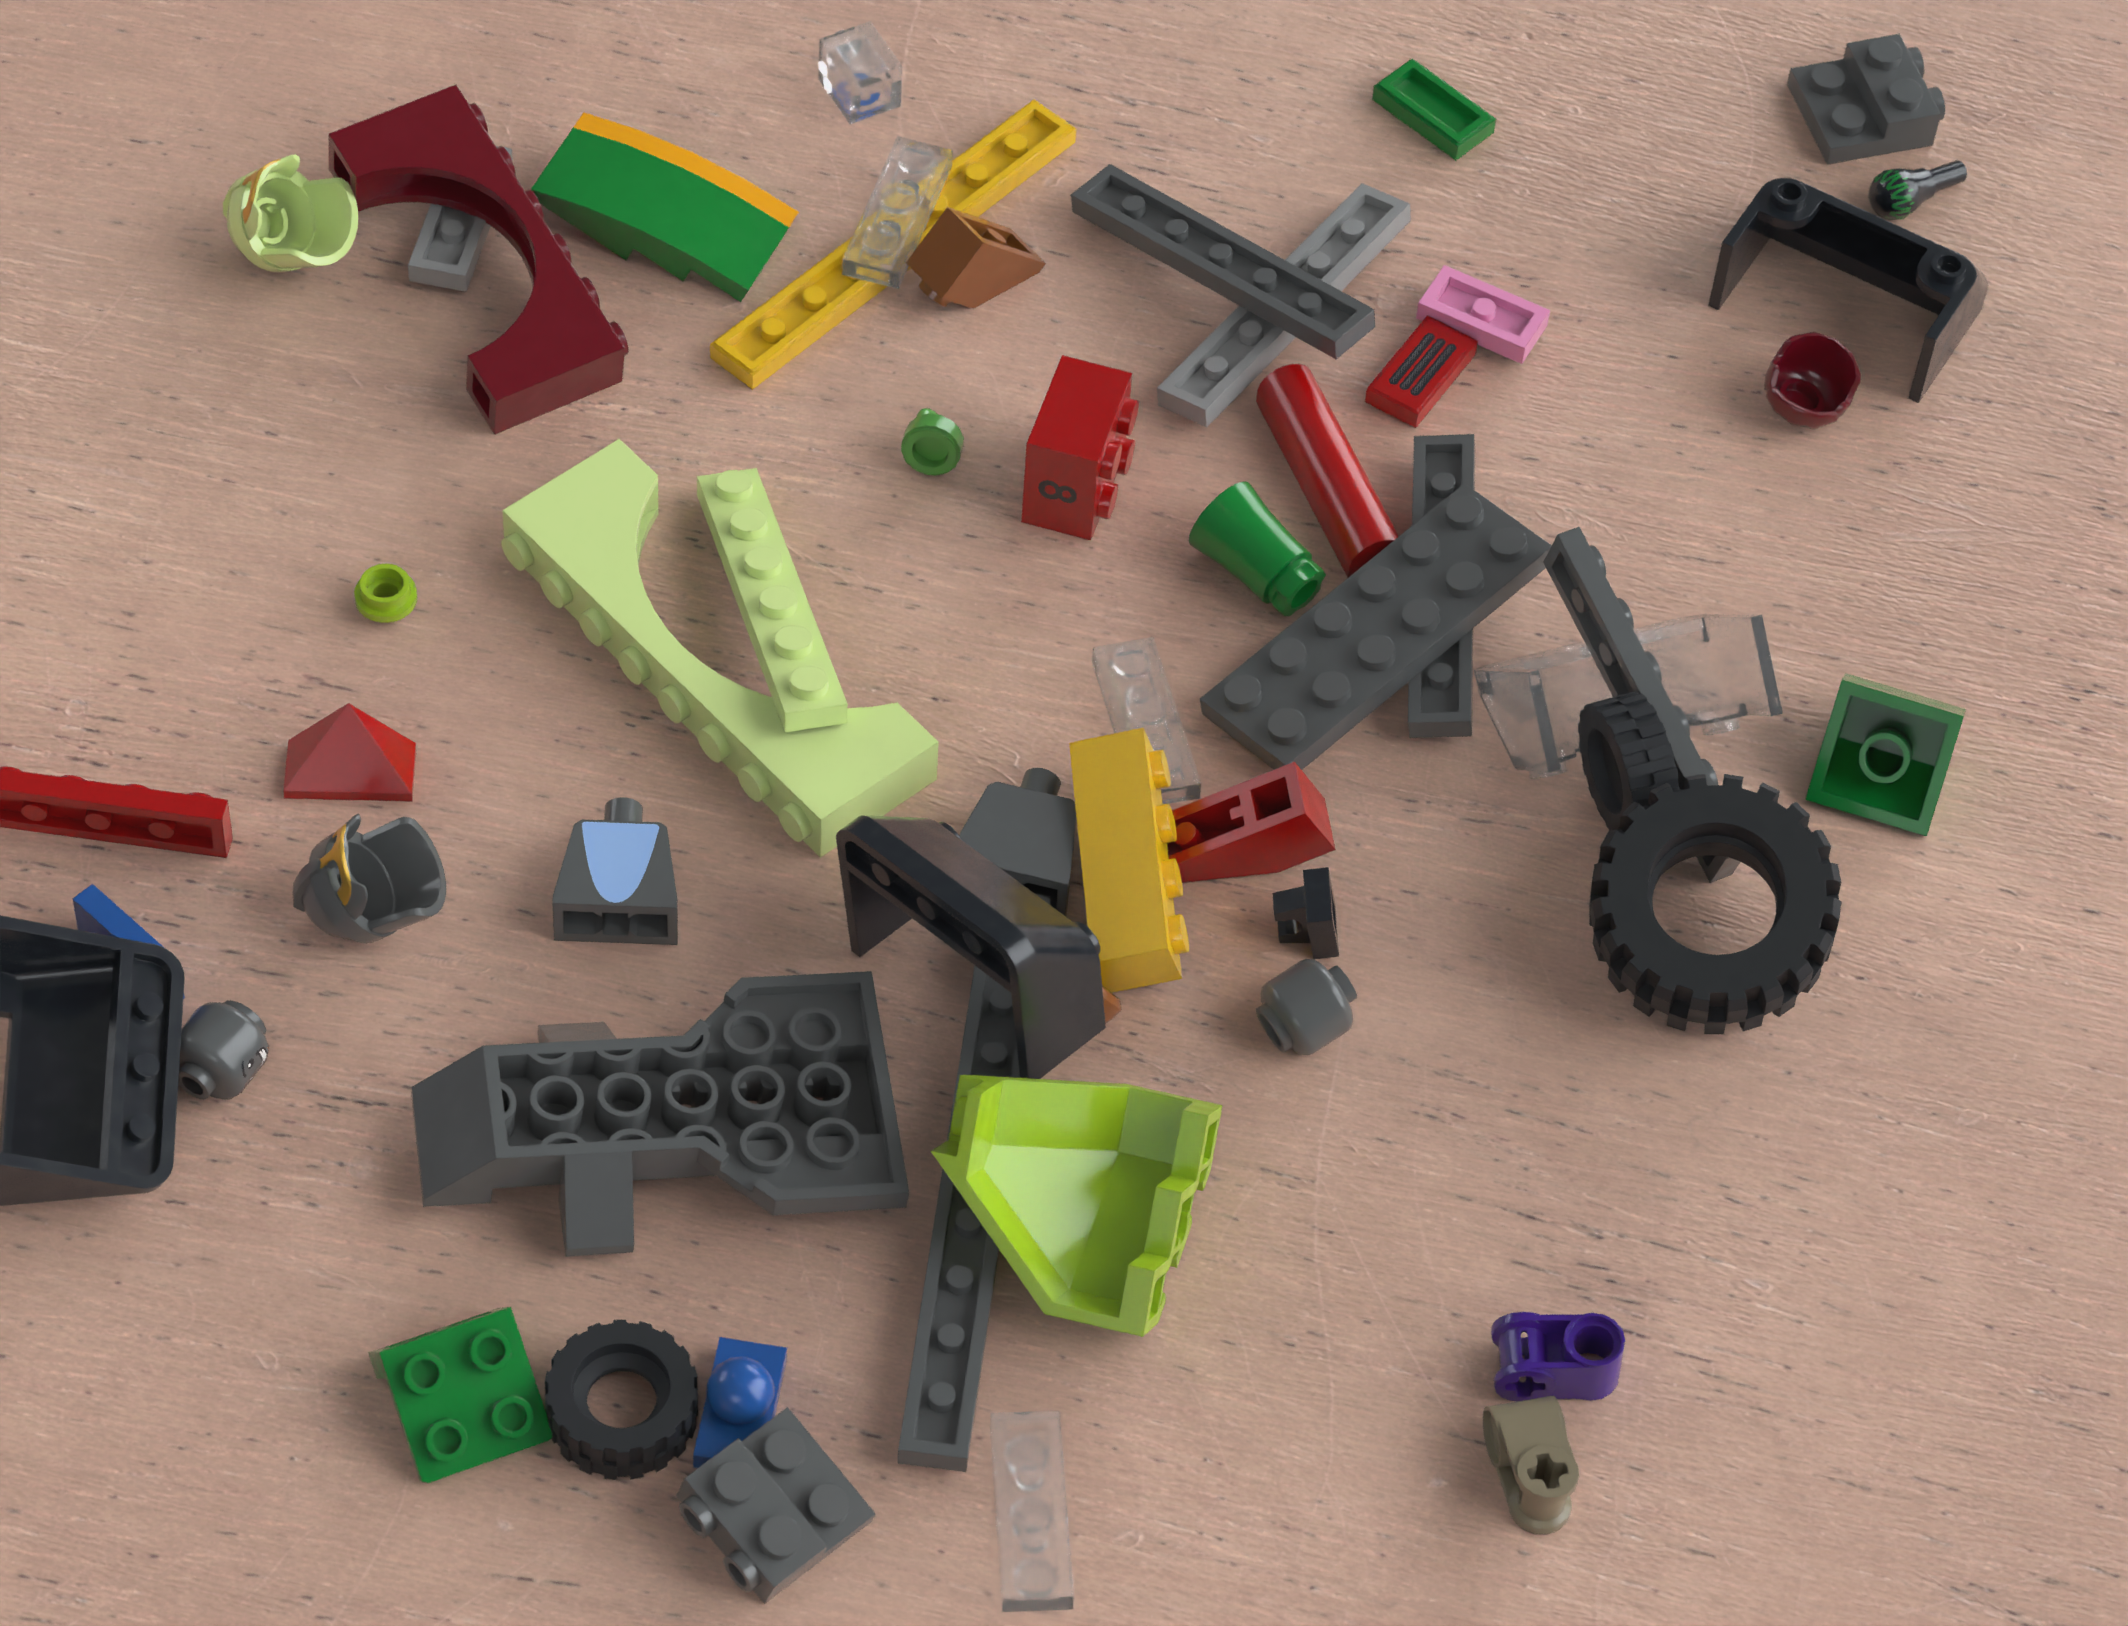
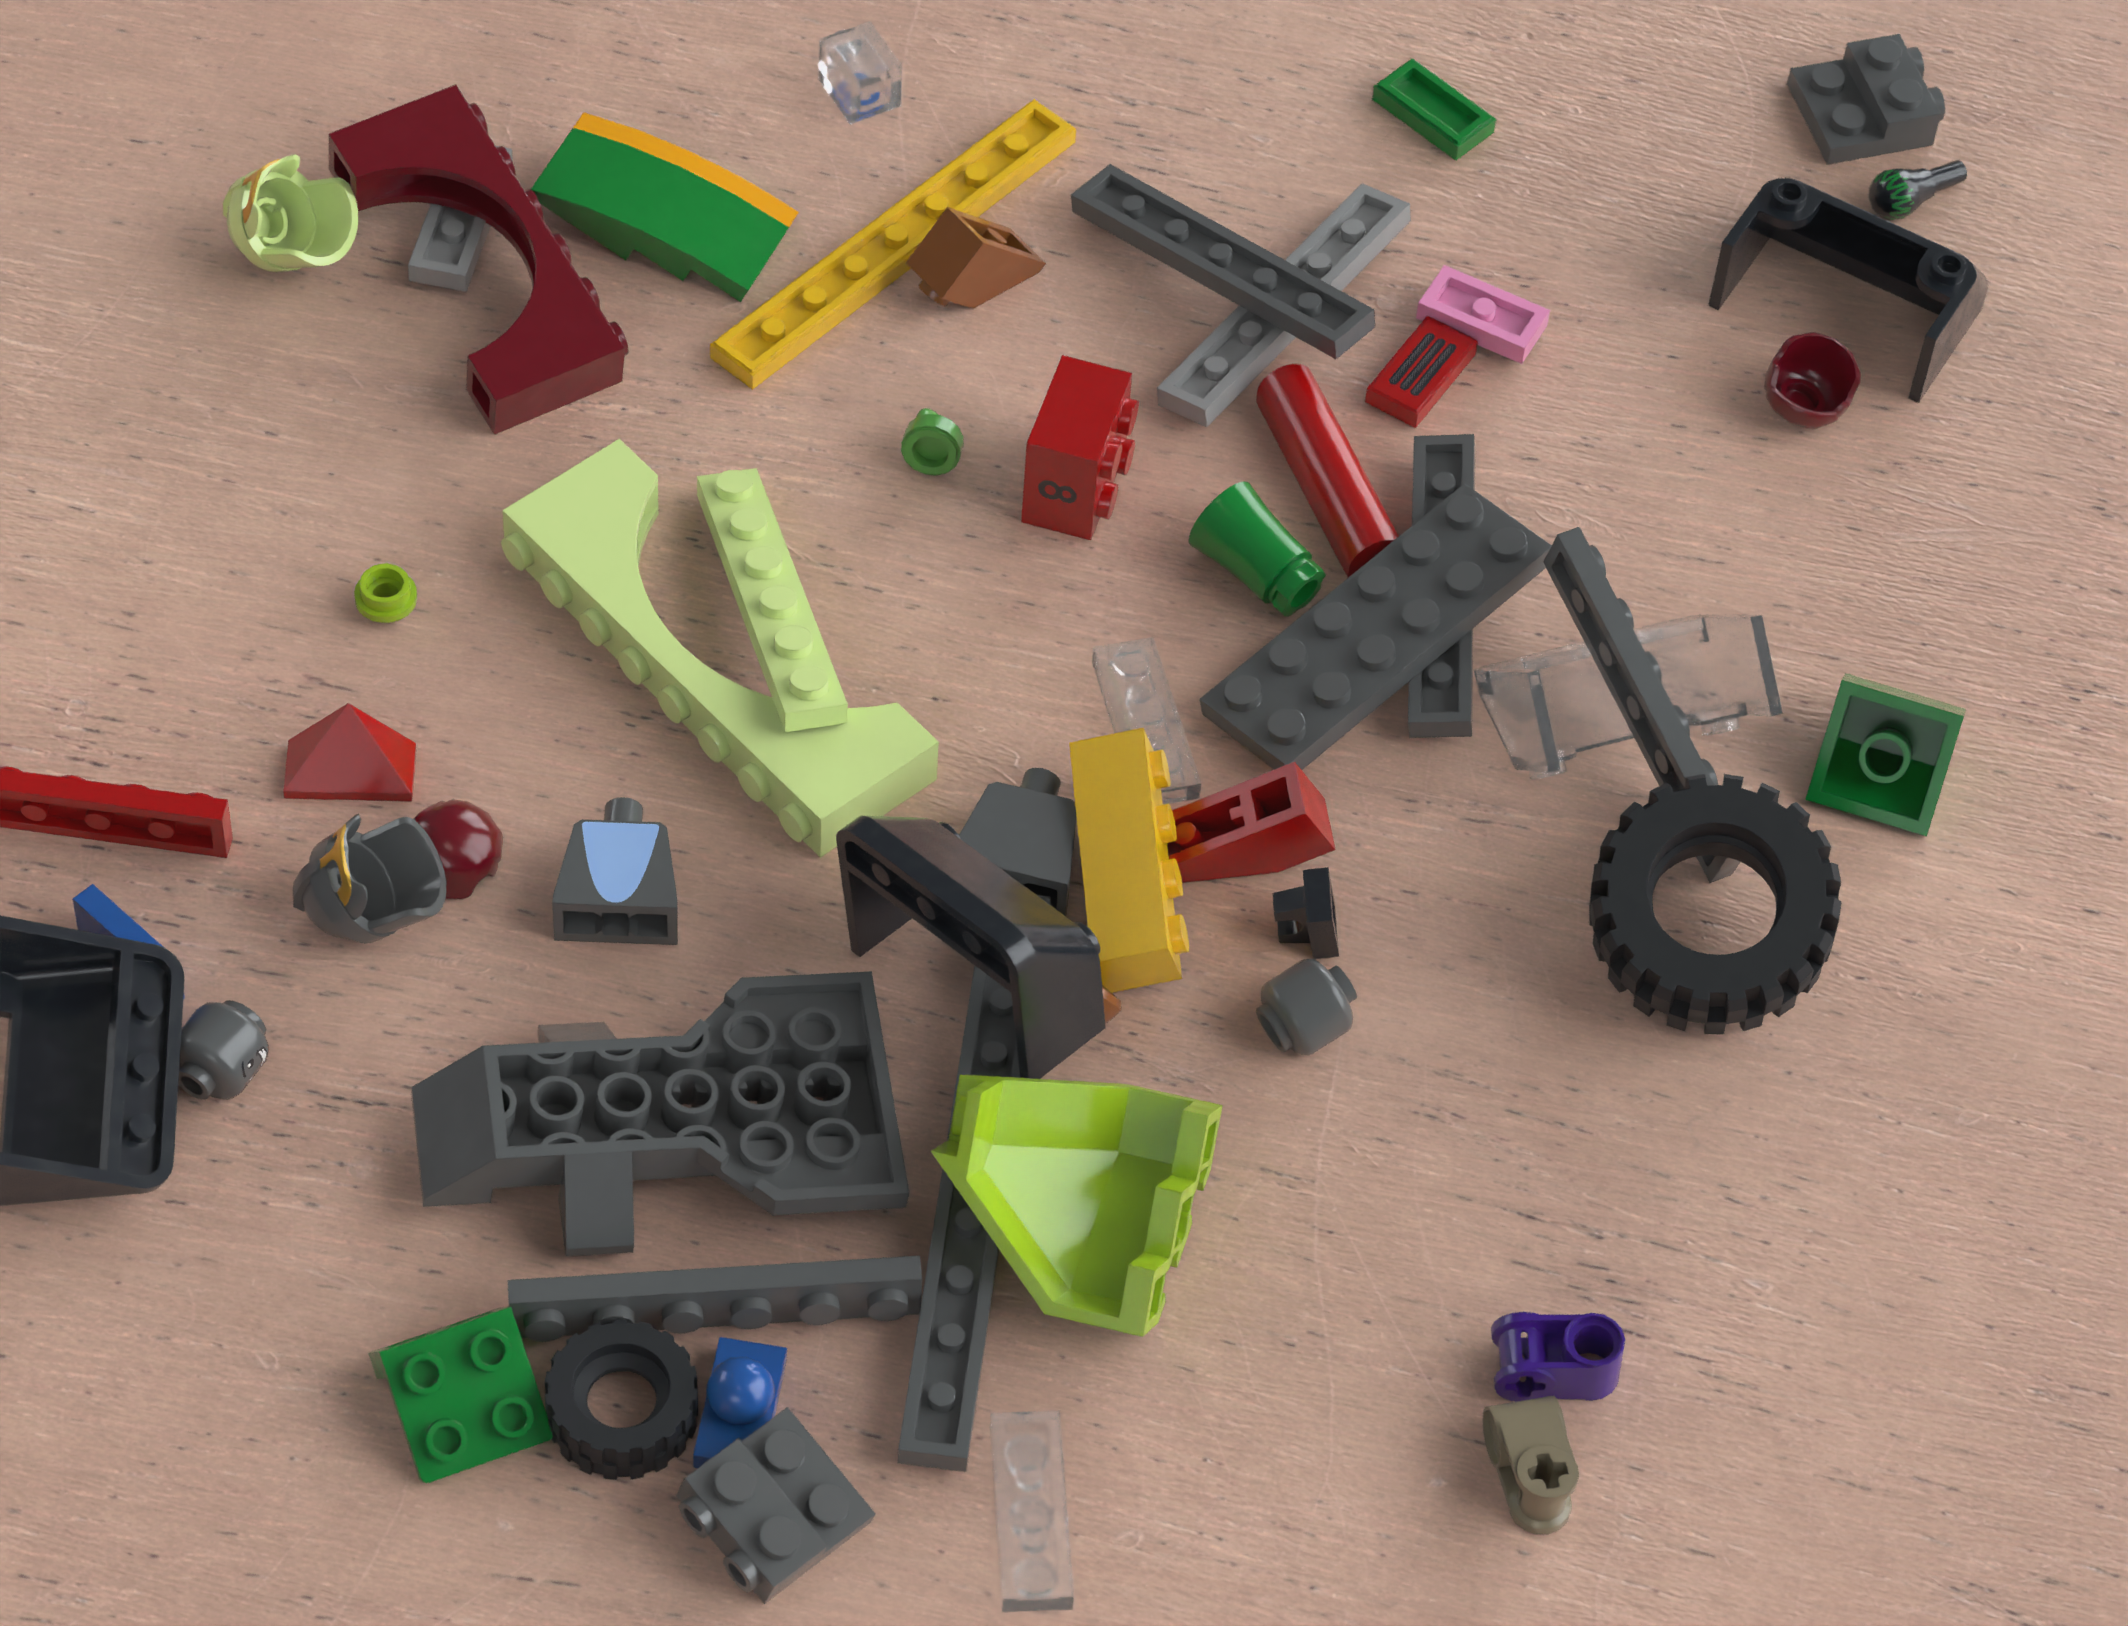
(465, 841): none -> dark red hair
(719, 1296): none -> dark grey plate
(897, 212): clear plate -> none
(1624, 753): black tyre -> none

